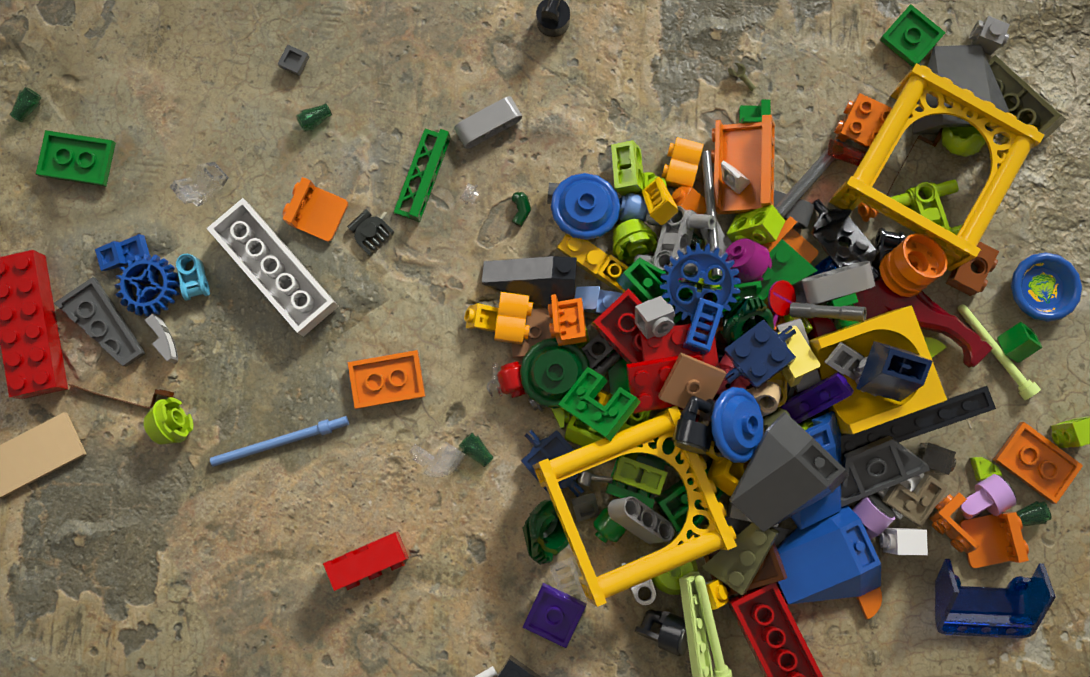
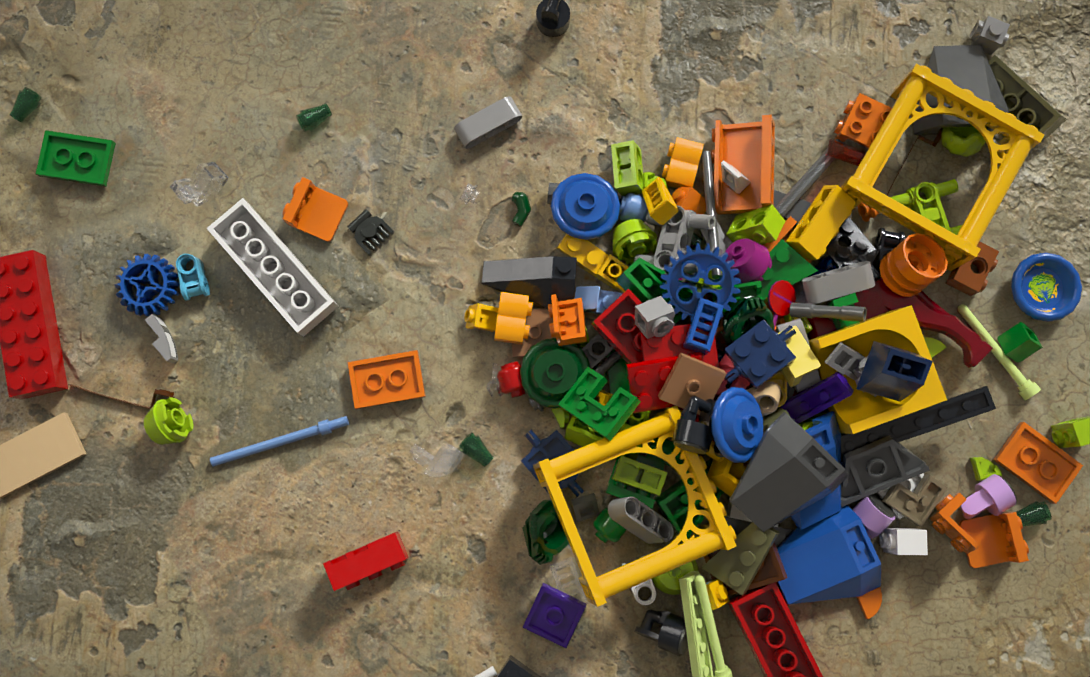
(97, 315): dark grey wing -> none
(117, 253): blue slope -> none
(293, 60): dark grey plate -> none
(427, 176): green fence -> none
(585, 478): flat silver hand -> none
(741, 74): olive hand -> none
(751, 114): green panel -> none
(821, 222): none -> yellow brick
(912, 36): green plate -> none
(937, 458): clear smoke brick -> none
(992, 611): clear blue windscreen -> none

